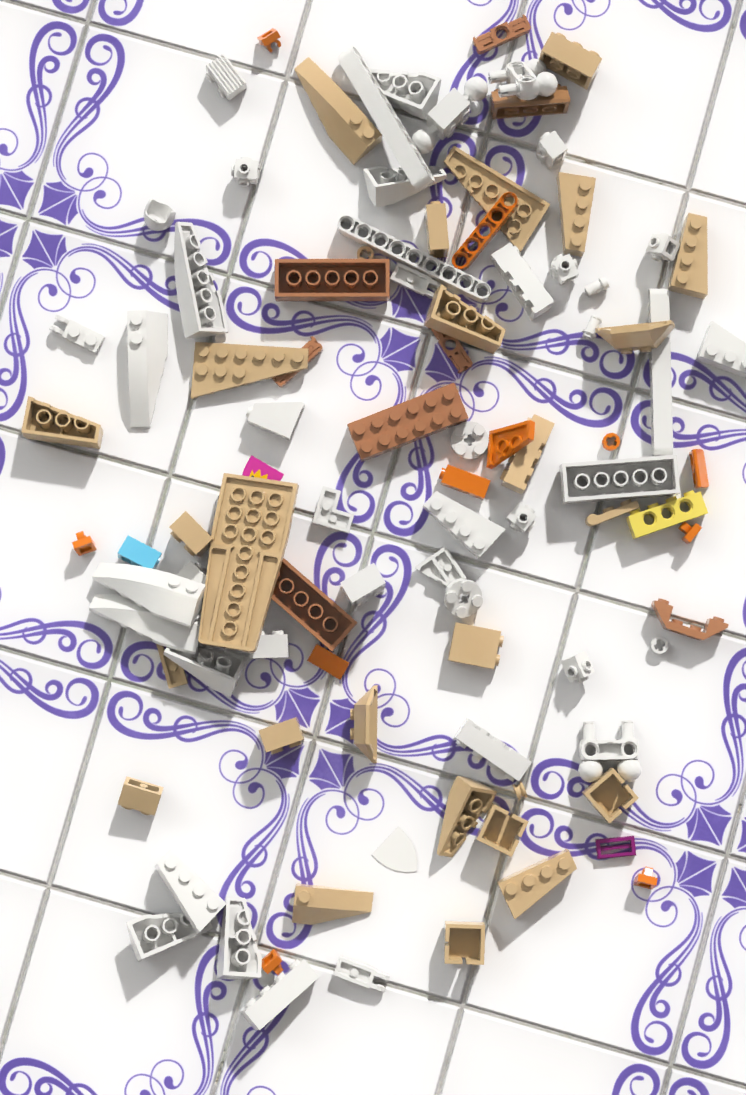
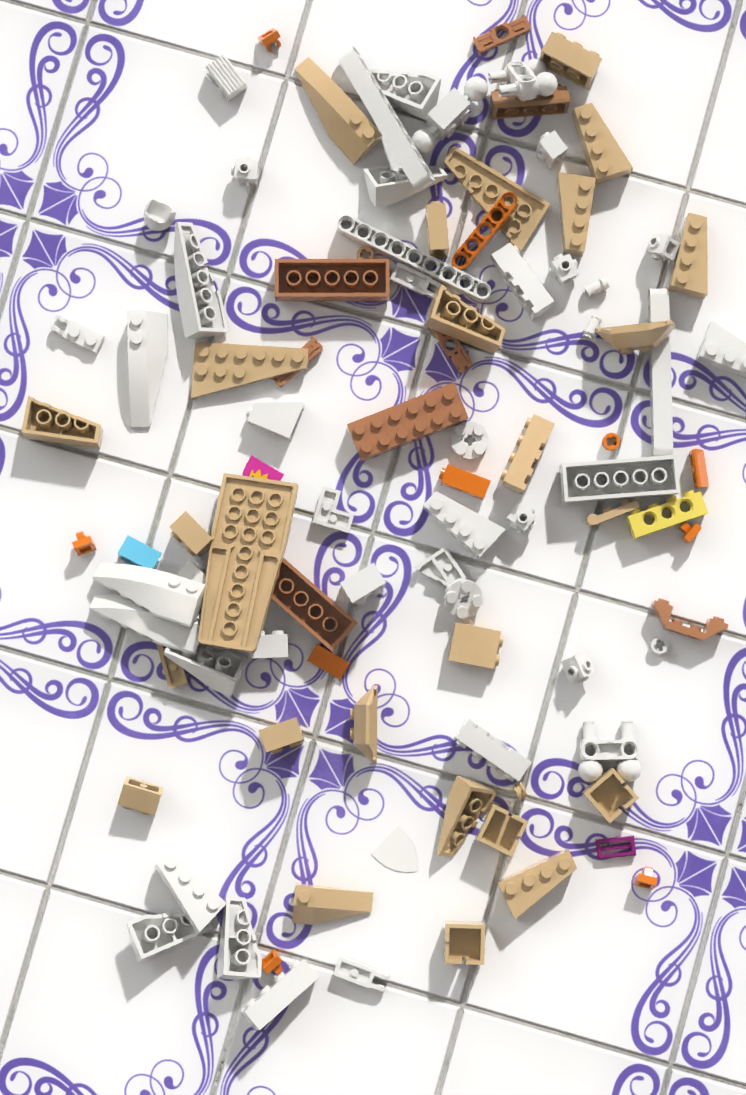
(508, 441): orange wing -> none
(599, 146): none -> tan wedge

